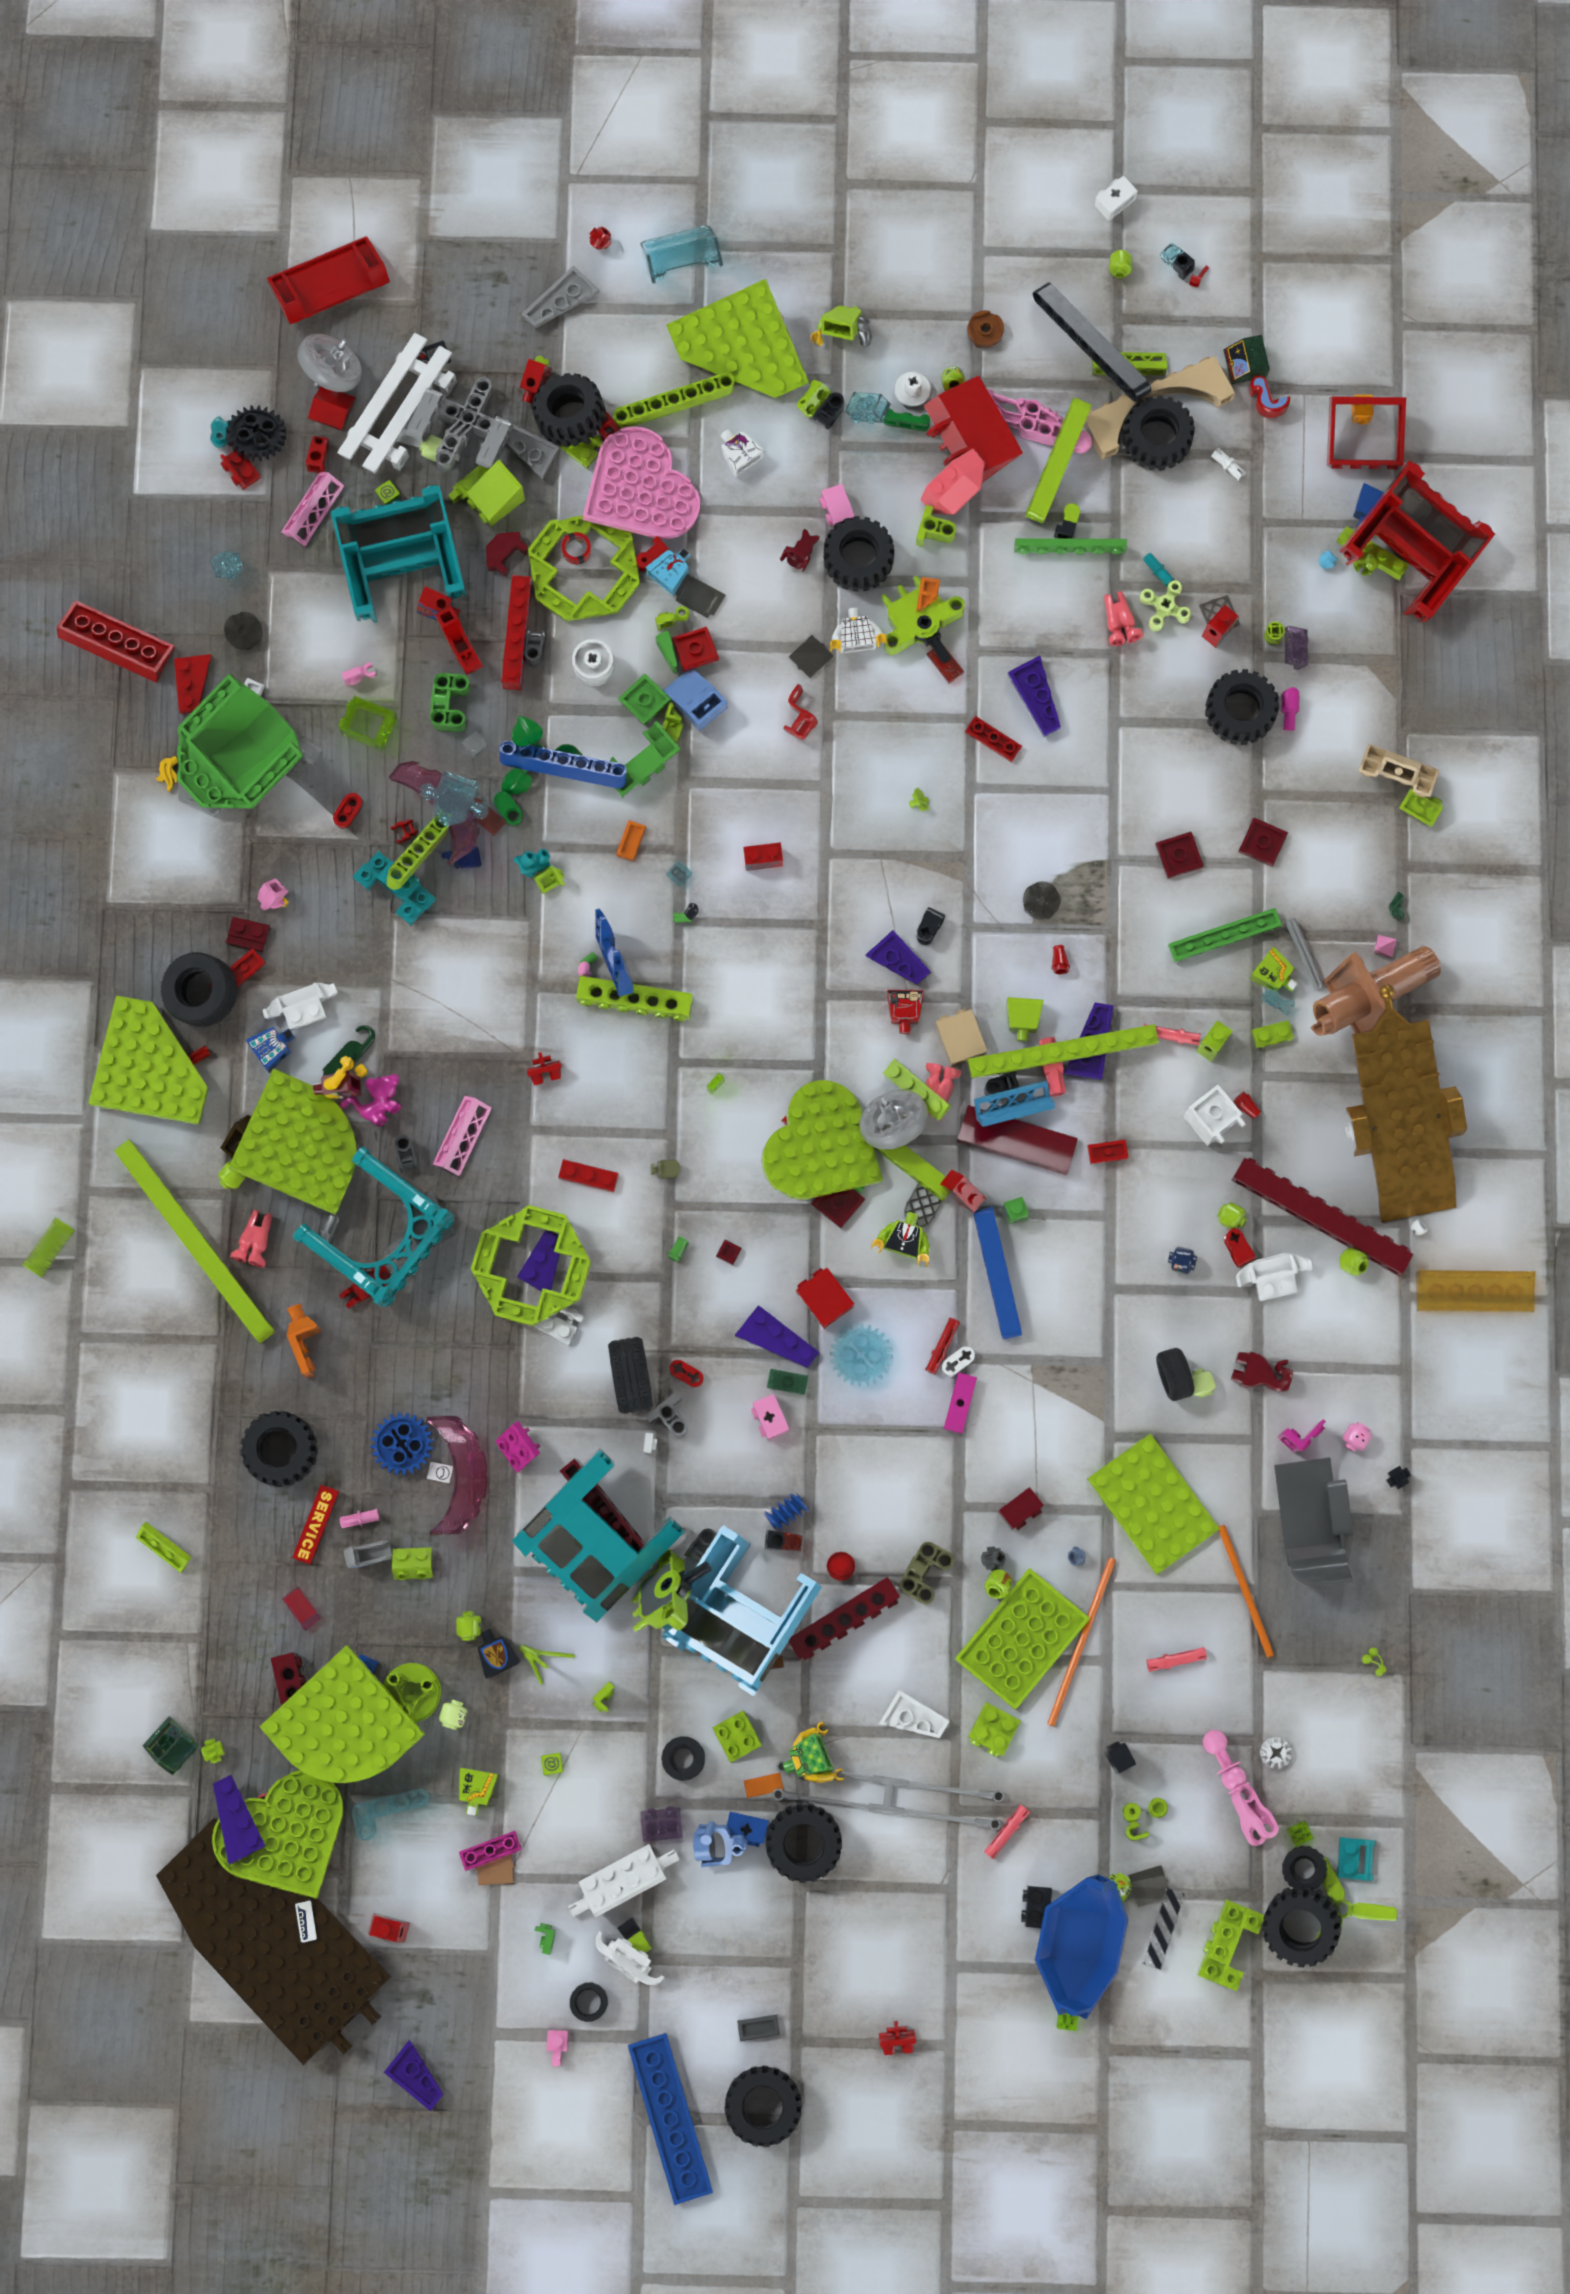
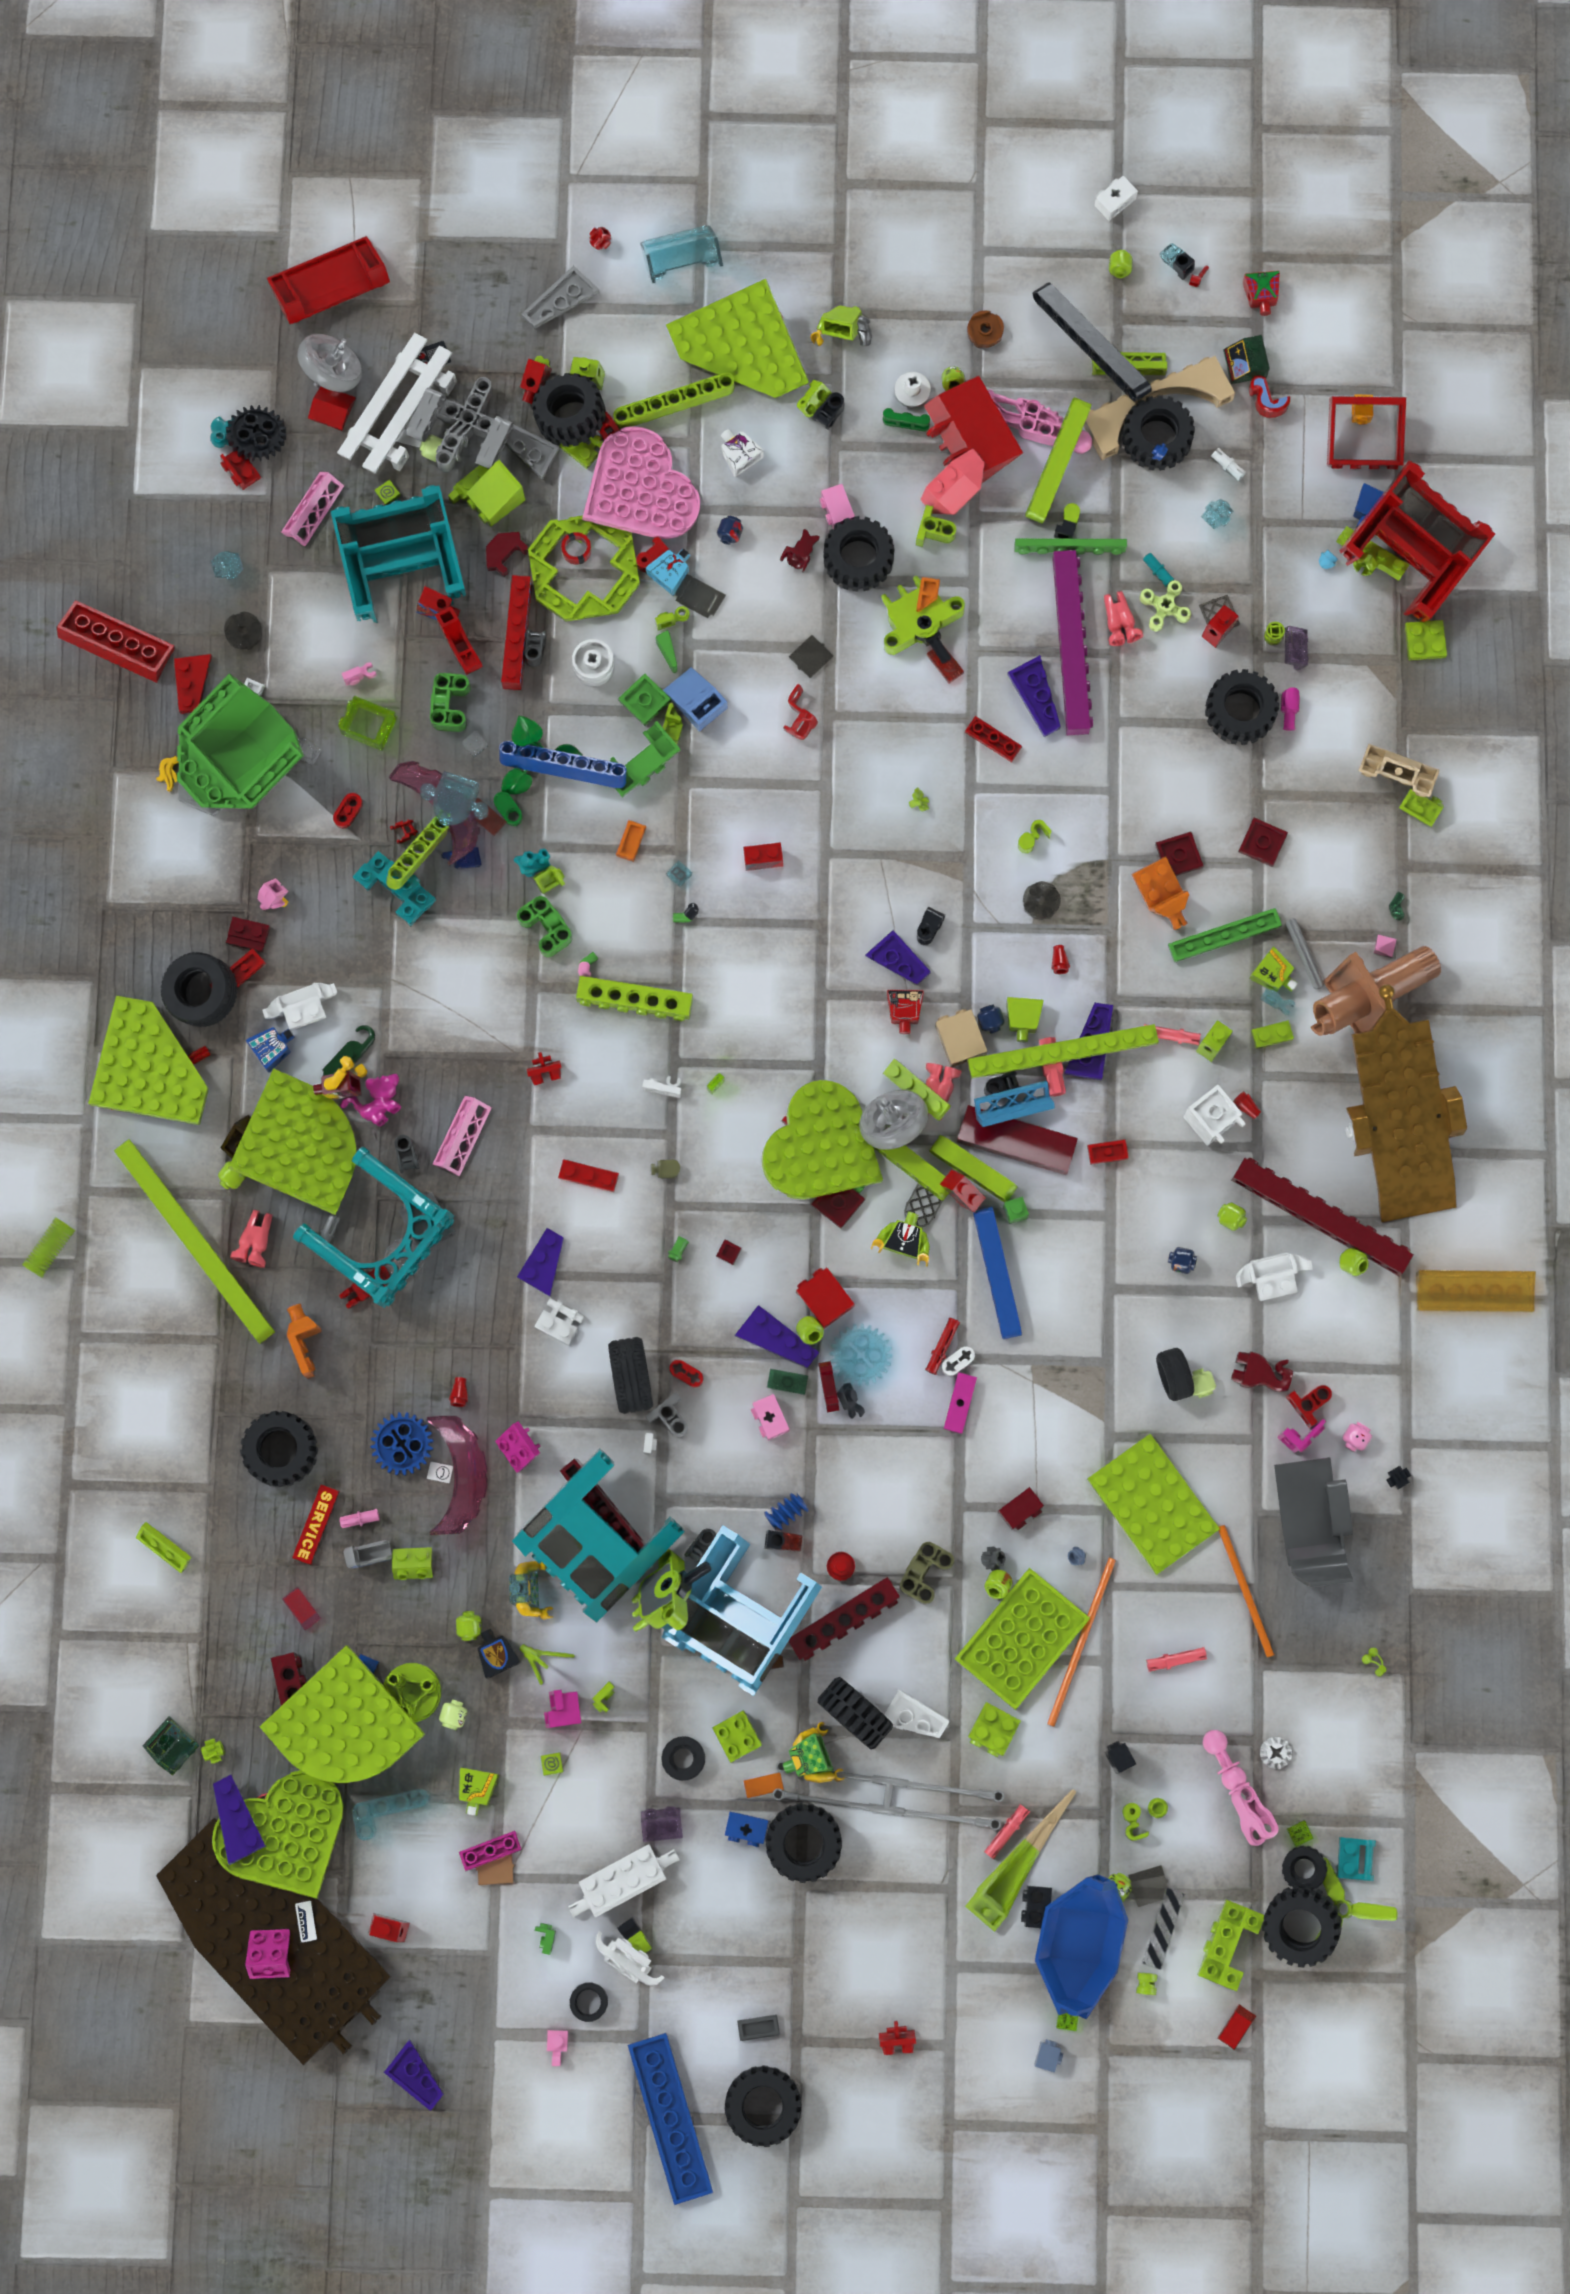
(268, 1954): none -> dark pink bracket
(317, 454): red leg -> none
(459, 1395): none -> red cone
(525, 1590): none -> torso
(550, 920): none -> bright green beam
(550, 1301): lime plate -> none
(563, 1709): none -> dark pink plate
(588, 368): none -> lime torso
(612, 957): blue wedge -> none
(654, 1085): none -> white plate
(695, 648): red plate -> none
(705, 1844): medium blue piece -> none
(730, 530): none -> dark blue head
(809, 1330): none -> lime head
(828, 1386): none -> dark red piece
(848, 1399): none -> black plate
(855, 1713): none -> black tyre
(856, 634): white torso -> none
(867, 407): clear light blue brick -> none
(973, 1168): none -> lime beam
(990, 1018): none -> dark blue head
(1001, 1887): none -> lime plate
(1027, 840): none -> lime leg
(1048, 2056): none -> sand blue brick
(1071, 642): none -> magenta brick
(1146, 1983): none -> lime wheel
(1159, 451): none -> blue plate
(1162, 891): none -> orange plate
(1217, 513): none -> clear light blue brick
(1236, 2027): none -> red tile
(1240, 1250): red piece -> none
(1262, 290): none -> red torso
(1314, 1401): none -> red tile
(1419, 1227): white hinge -> none
(1425, 640): none -> lime plate

